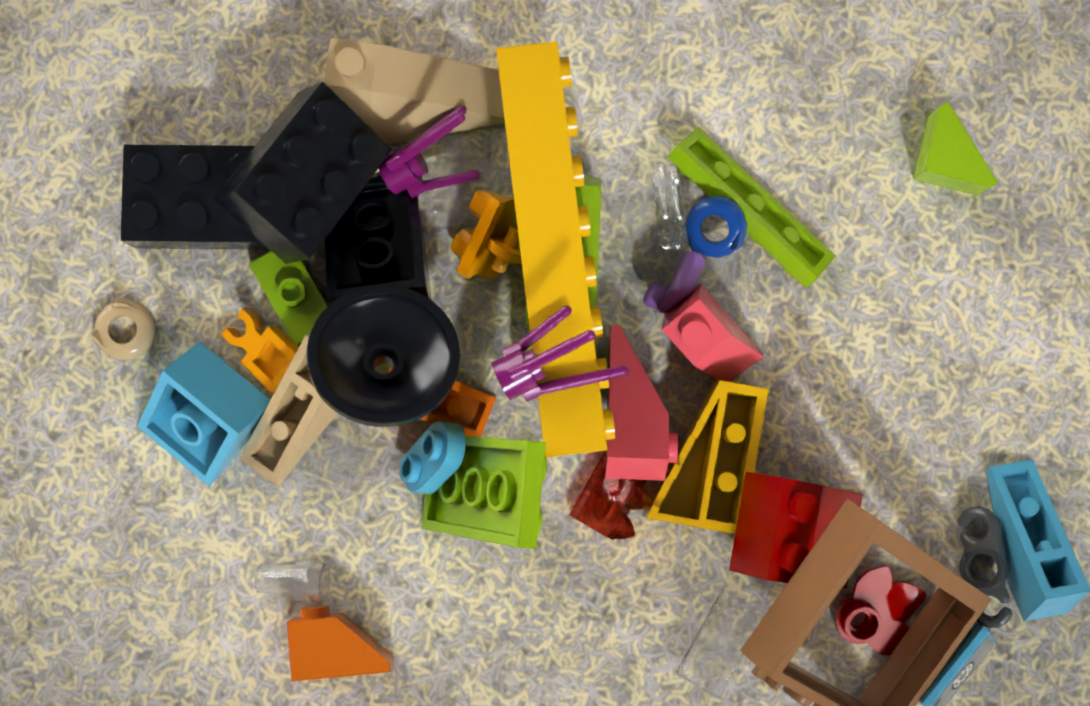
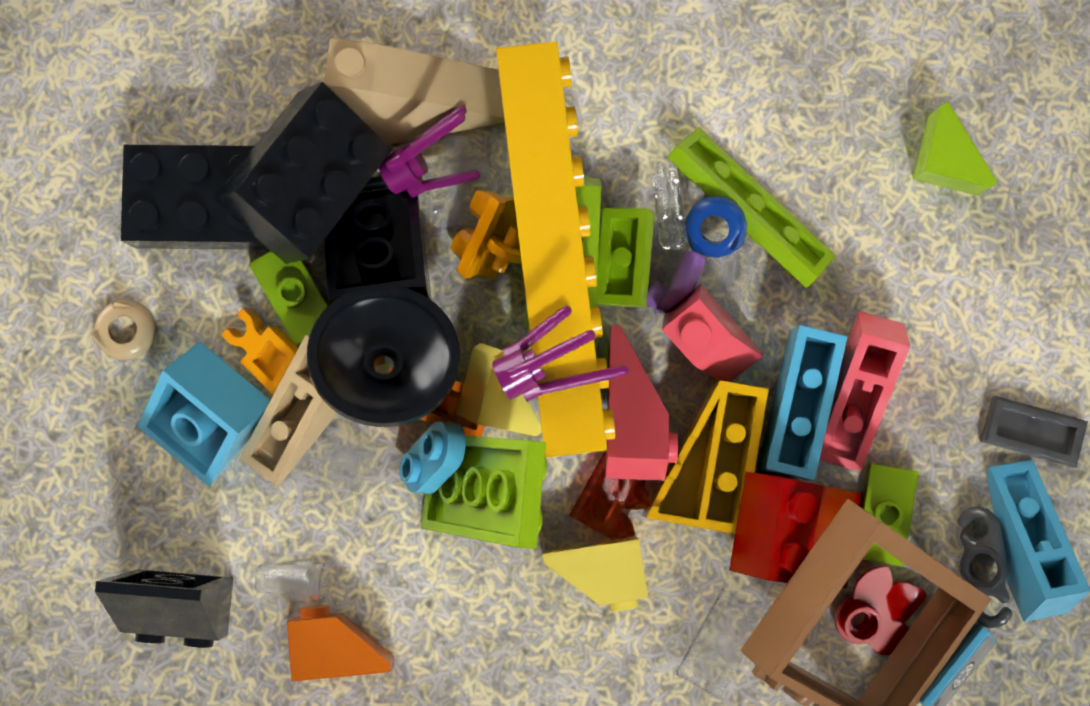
(168, 605): none -> black slope
(486, 402): none -> light yellow slope
(603, 571): none -> light yellow slope
(625, 257): none -> lime plate
(802, 402): none -> medium azure brick
(863, 388): none -> coral slope
(889, 498): none -> lime plate
(1034, 431): none -> flat silver tile

